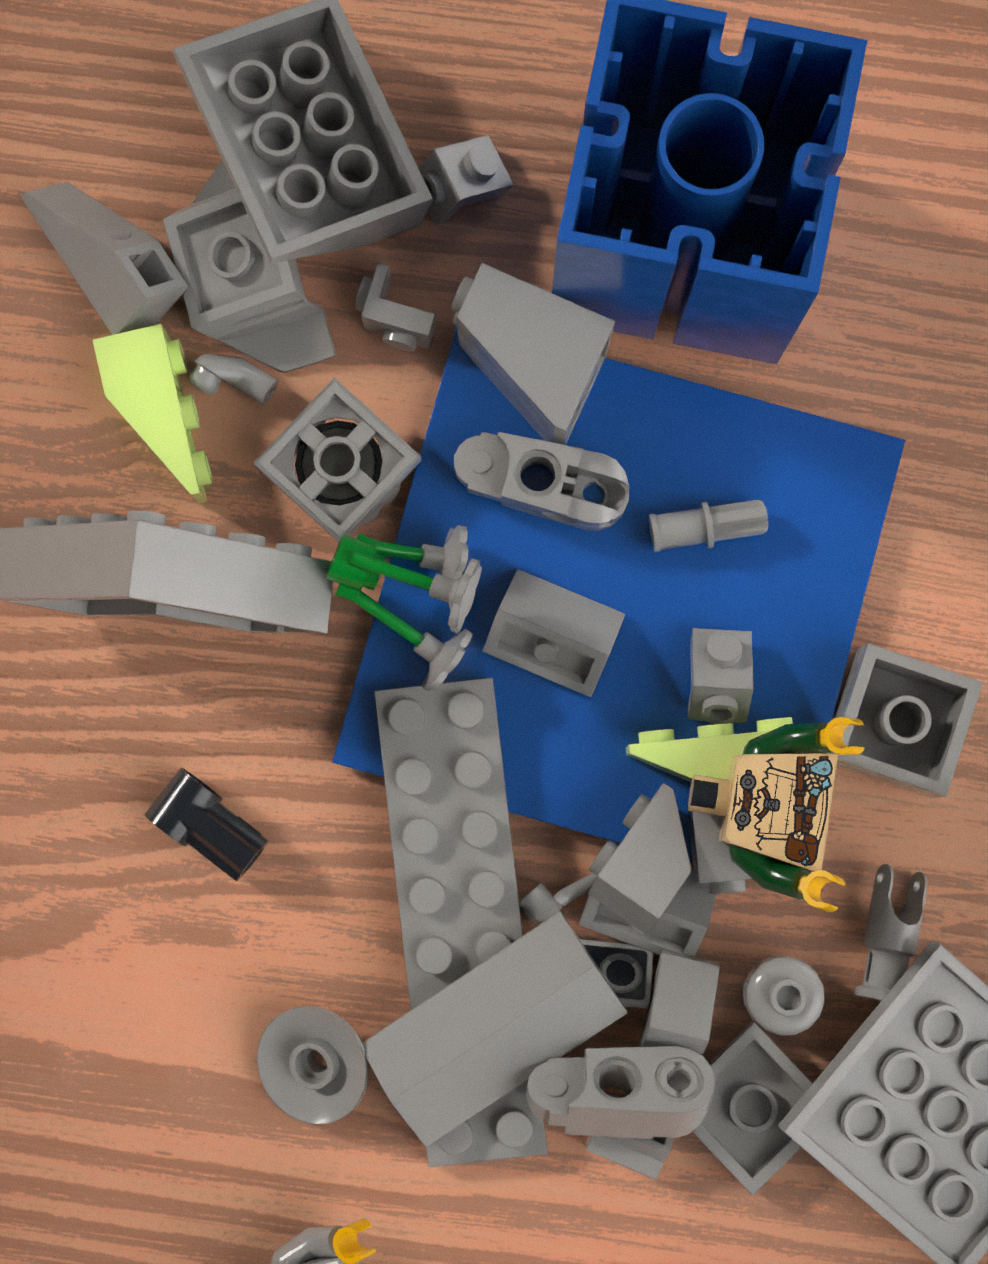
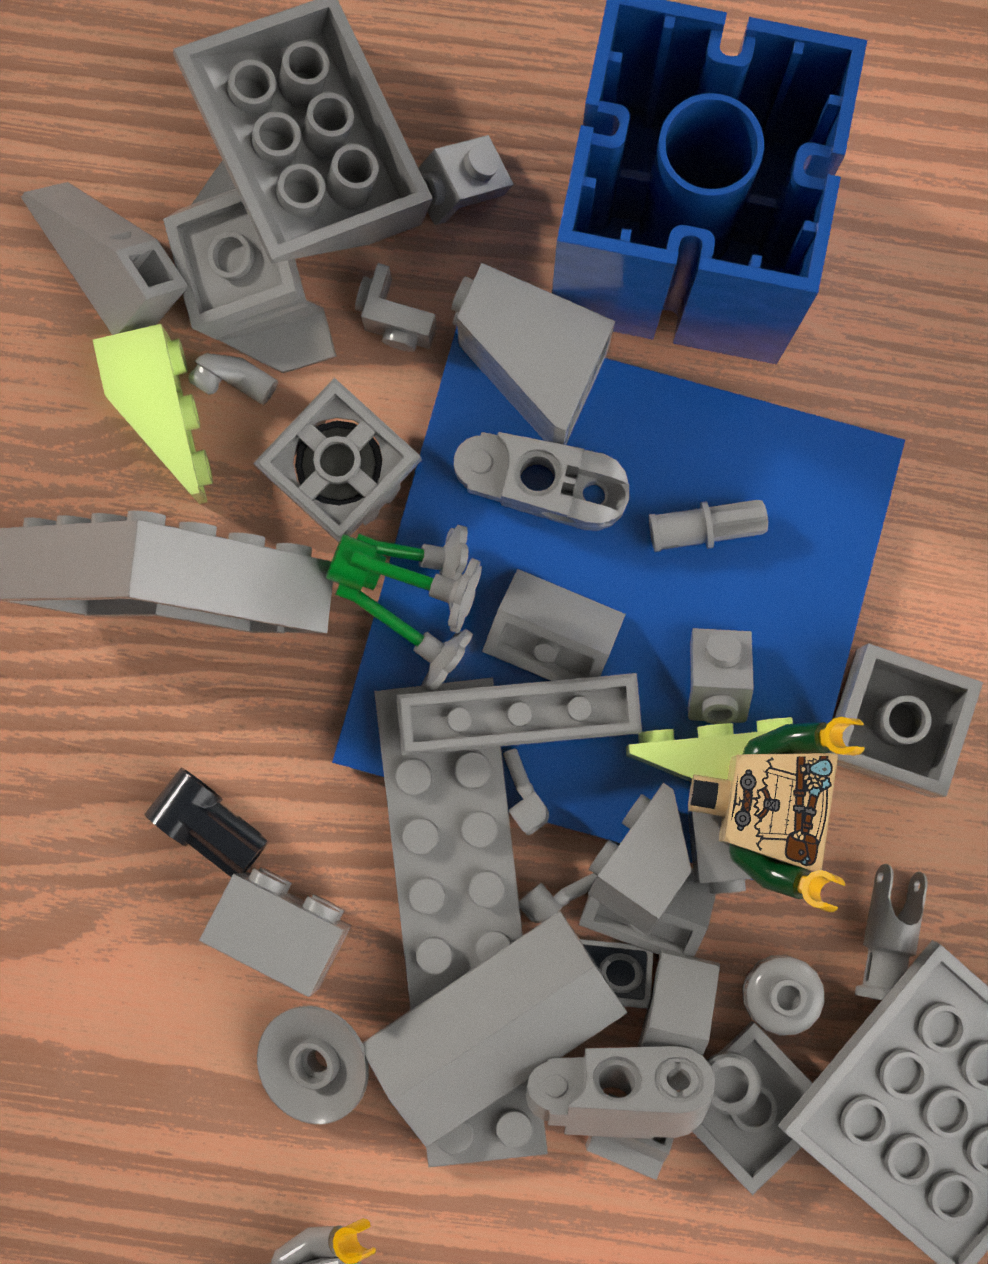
(276, 930): none -> light grey brick
(519, 714): none -> light grey tile
(531, 811): none -> light grey hand
(735, 1083): none -> light grey tile

